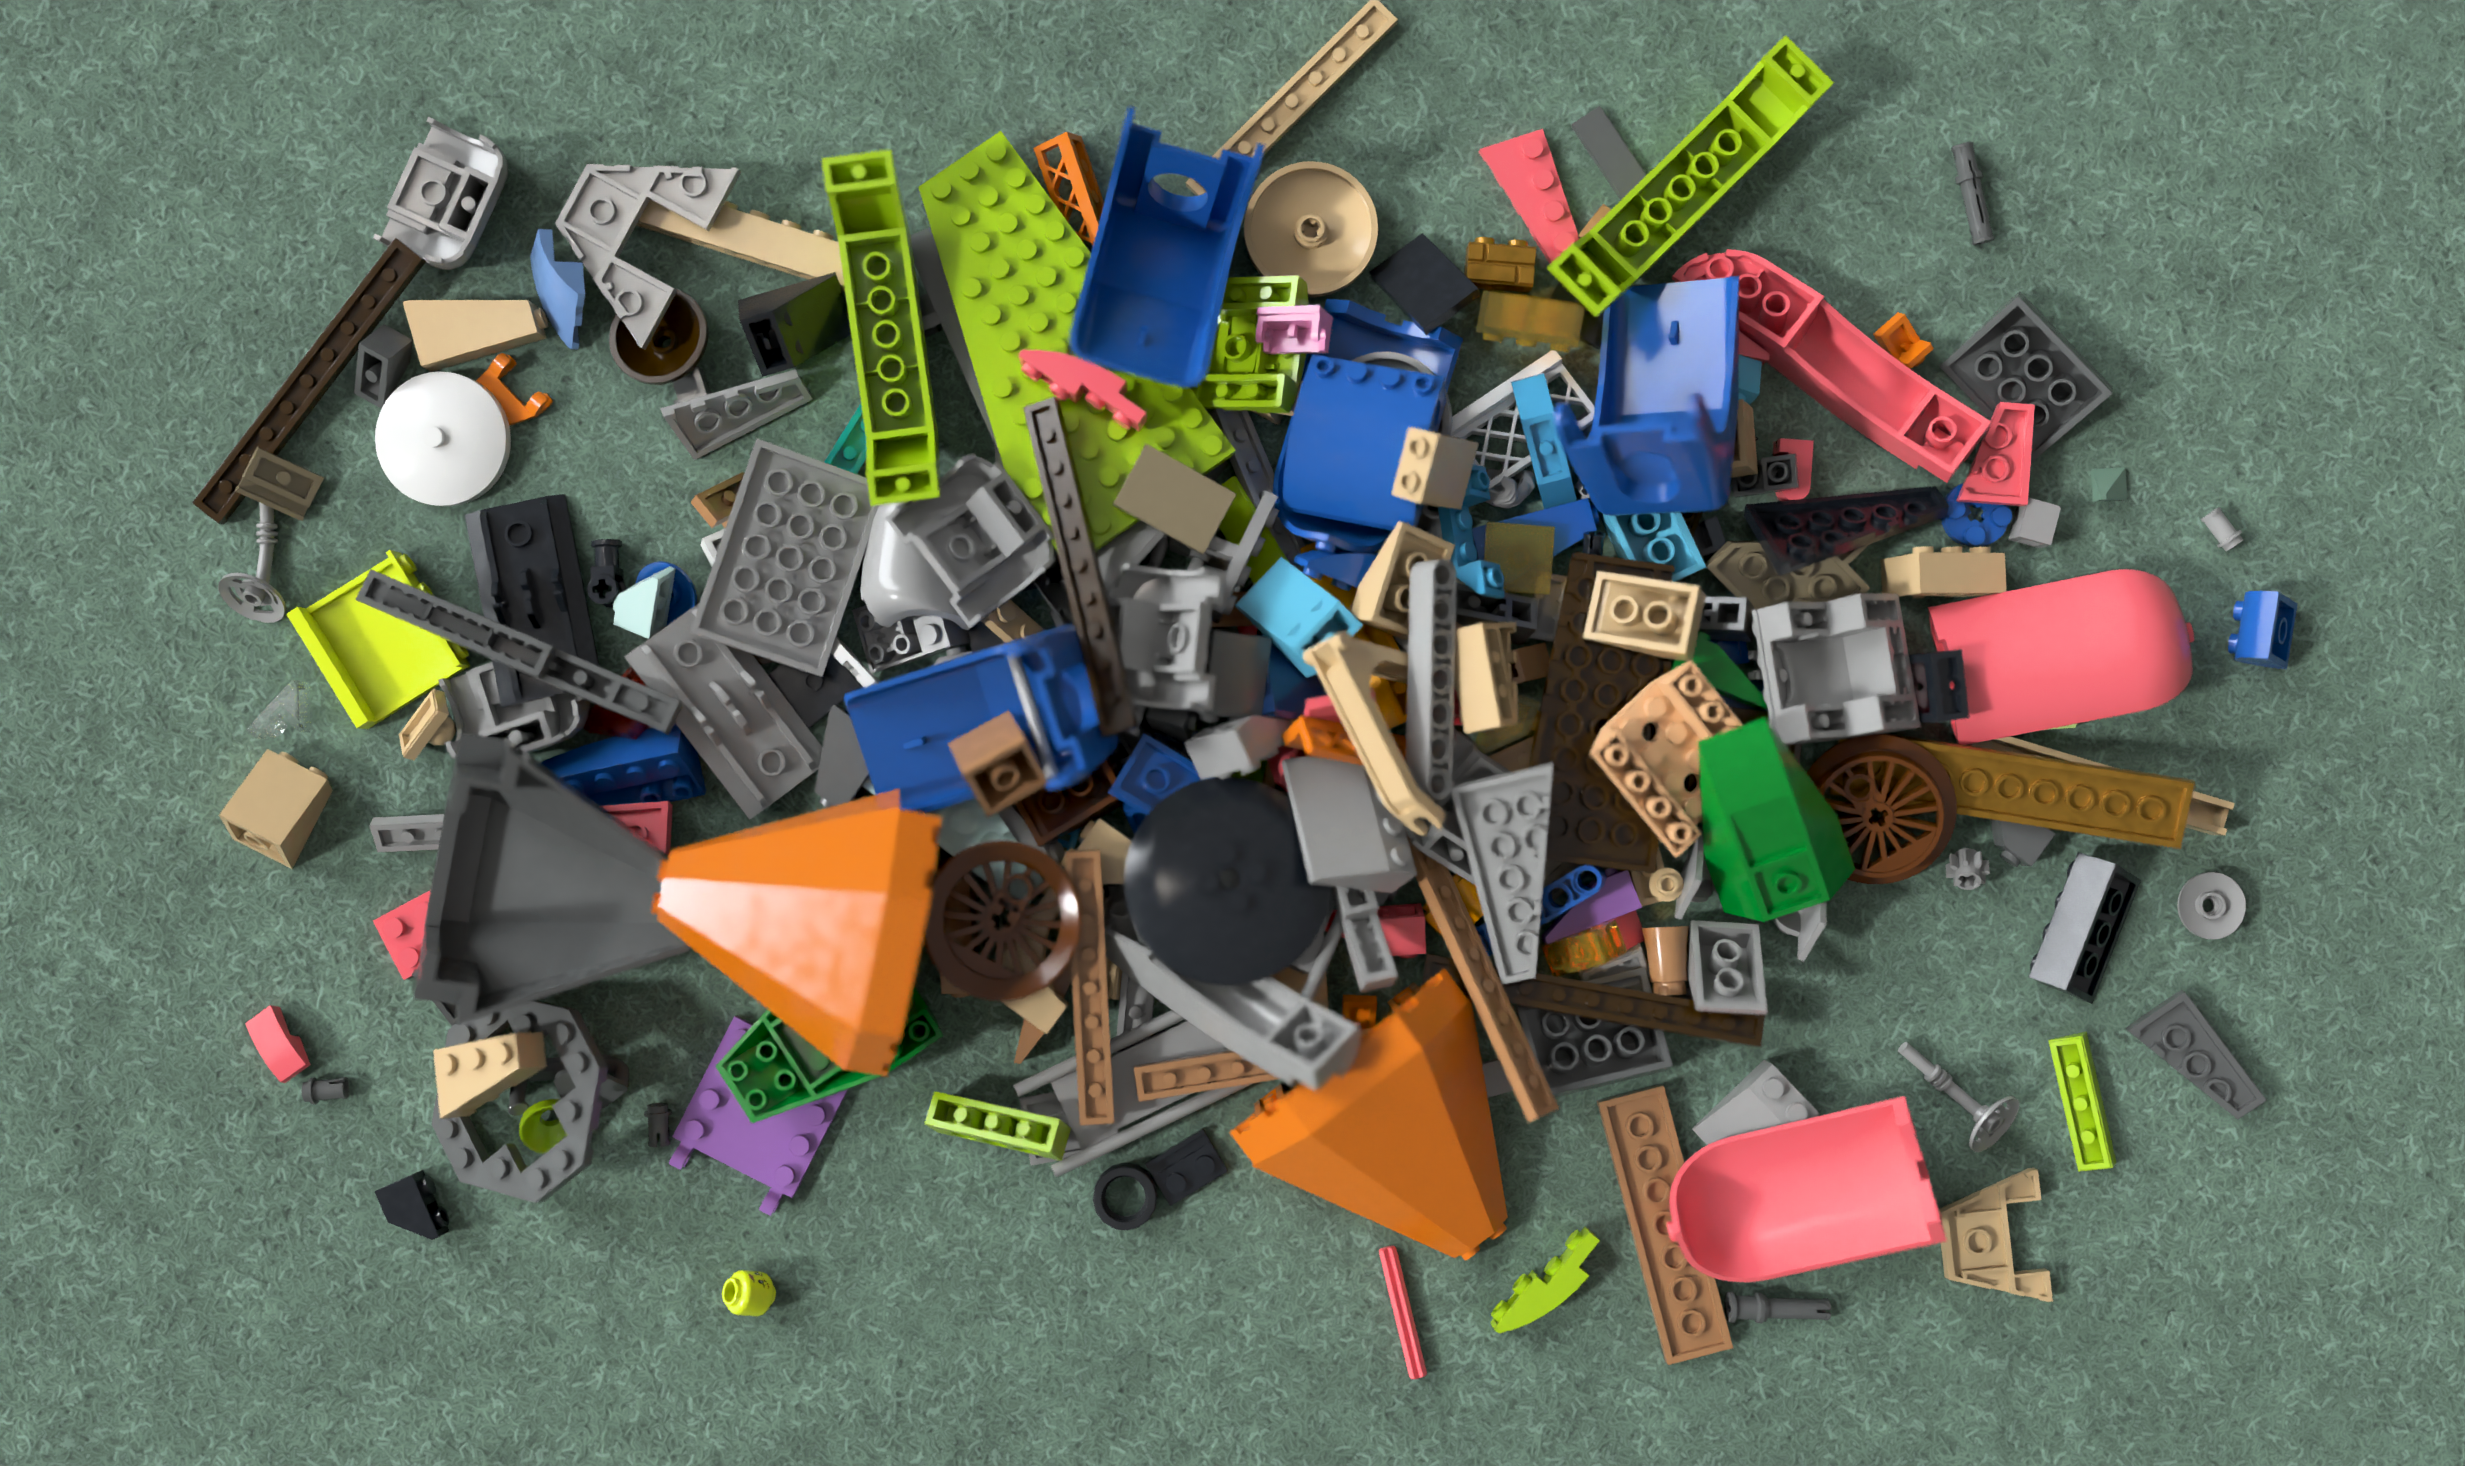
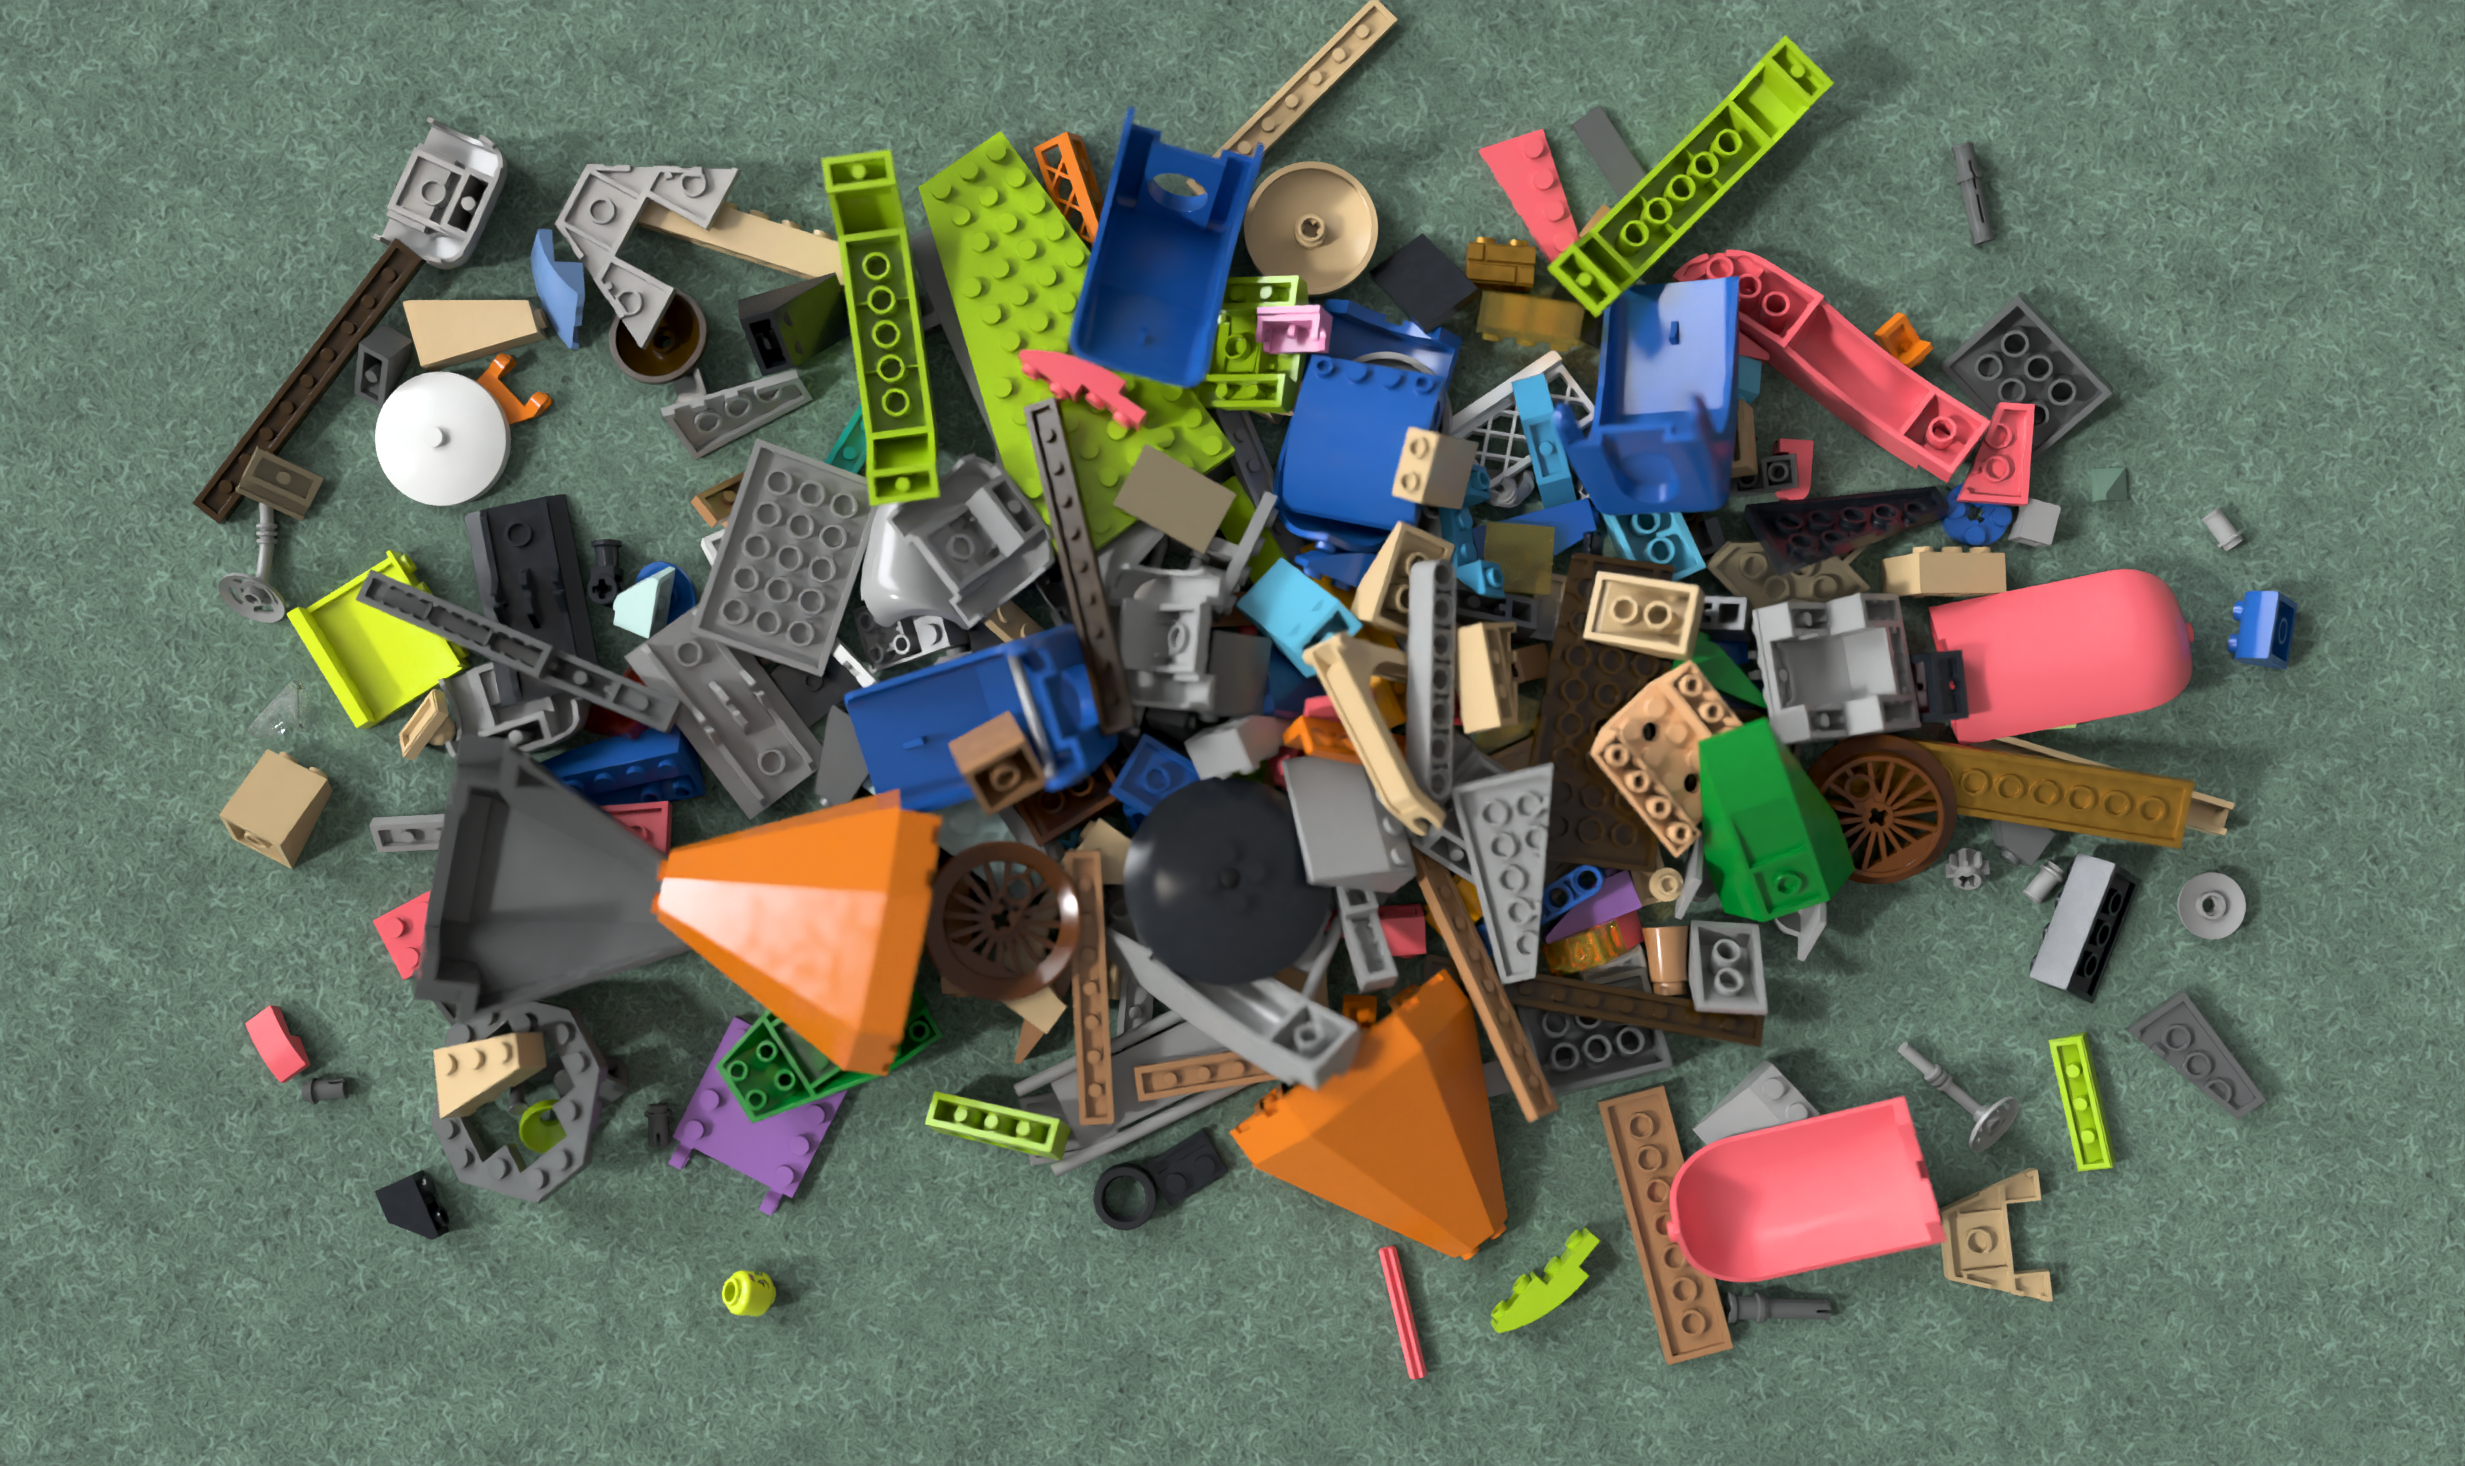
(2044, 882): none -> light grey pin

